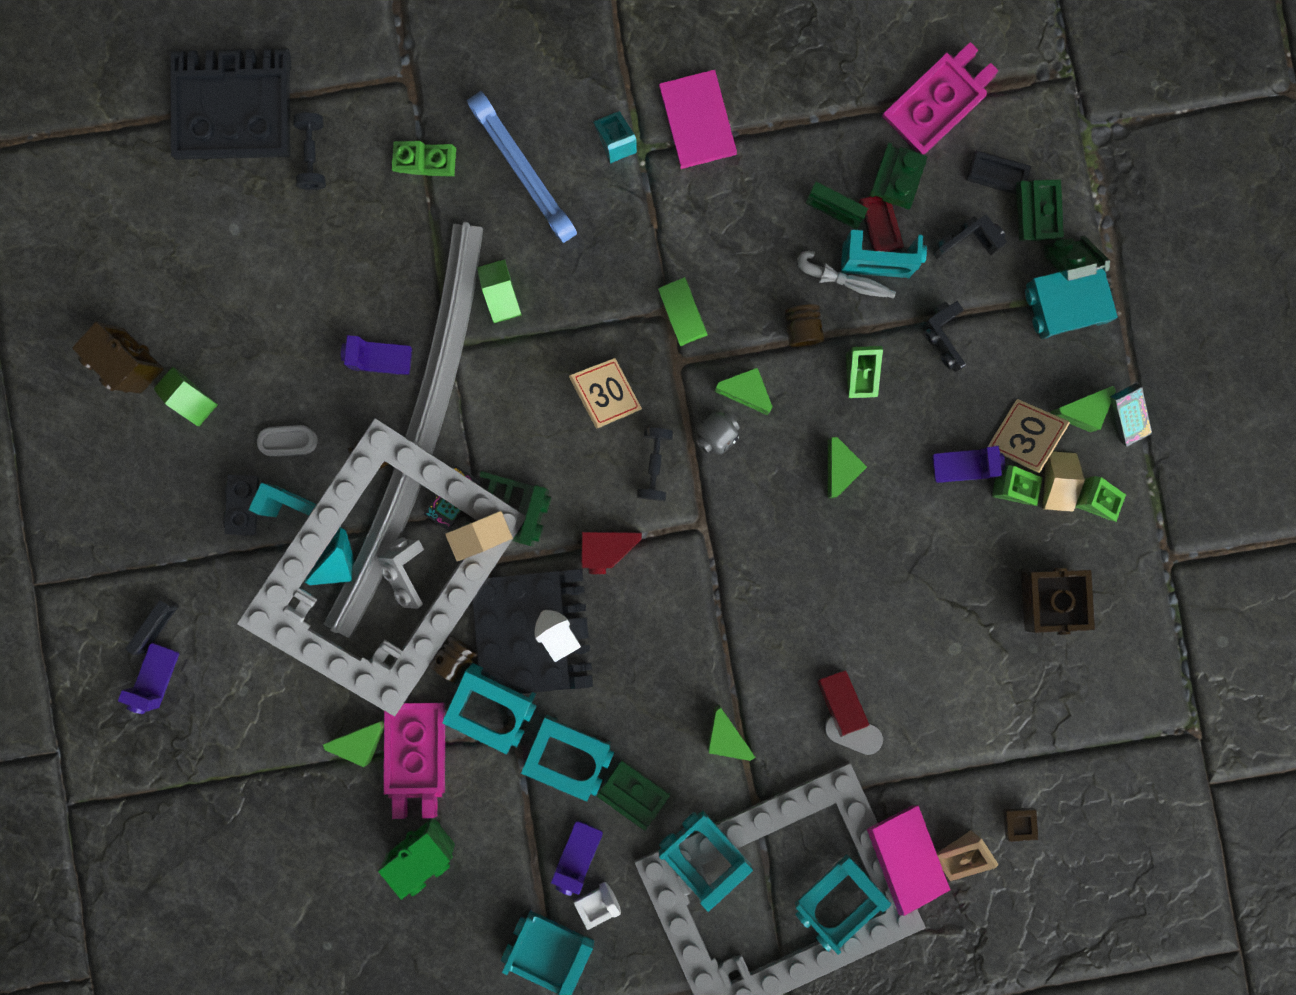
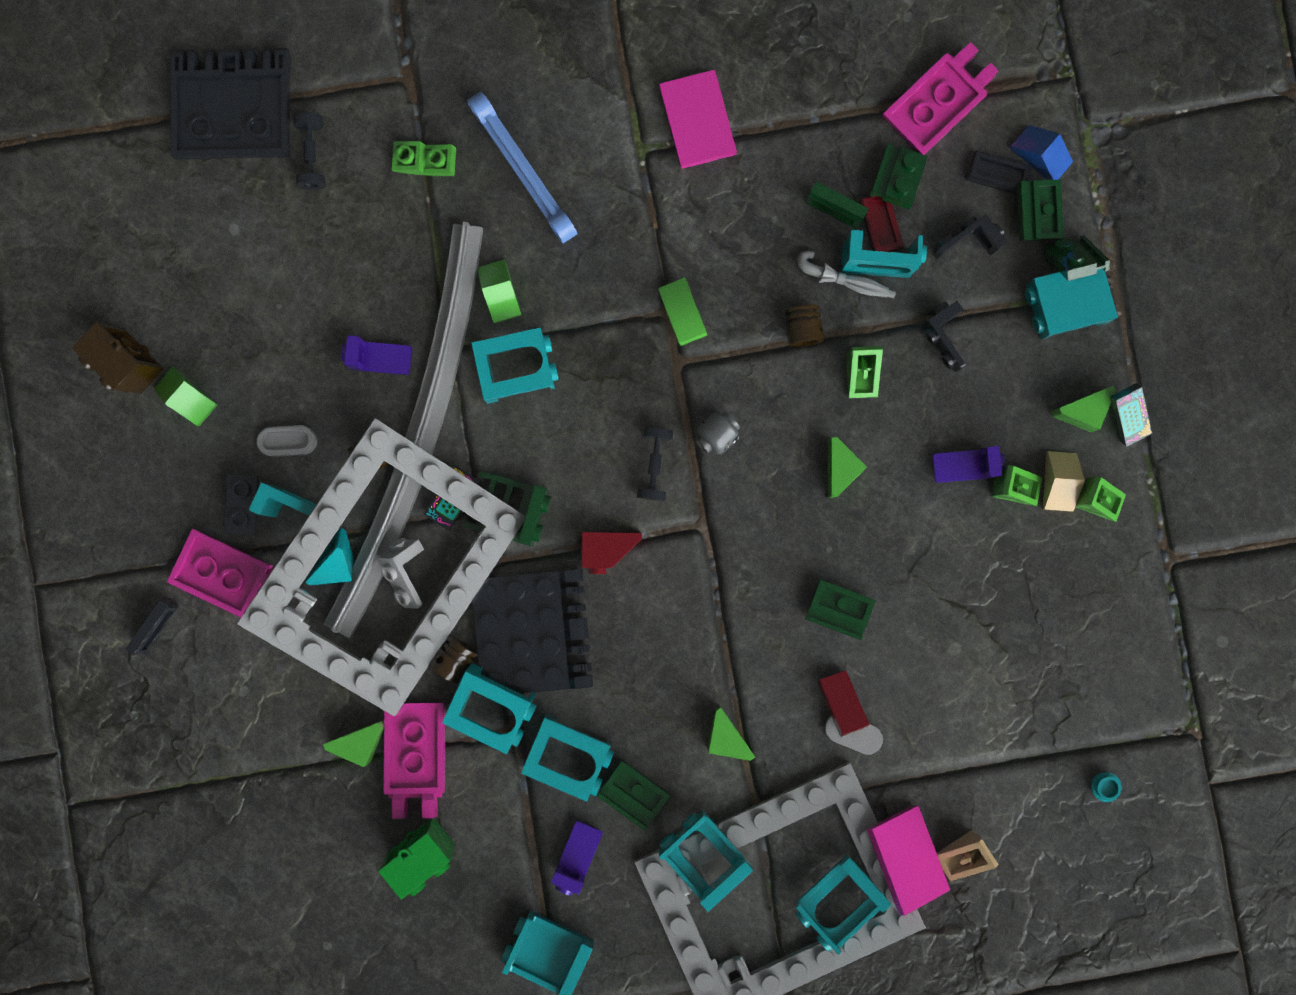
(151, 681): dark purple bracket -> none
(219, 572): none -> dark pink tile
(479, 536): tan slope -> none
(541, 379): none -> teal panel
(555, 634): white tile -> none
(597, 906): white tile -> none
(605, 393): tan piece -> none
(616, 136): teal slope -> none
(747, 390): bright green slope -> none
(840, 609): none -> dark green plate
(1020, 824): dark brown plate -> none
(1029, 435): tan piece -> none
(1043, 151): none -> blue slope
(1058, 601): dark brown brick -> none
(1106, 787): none -> teal plate

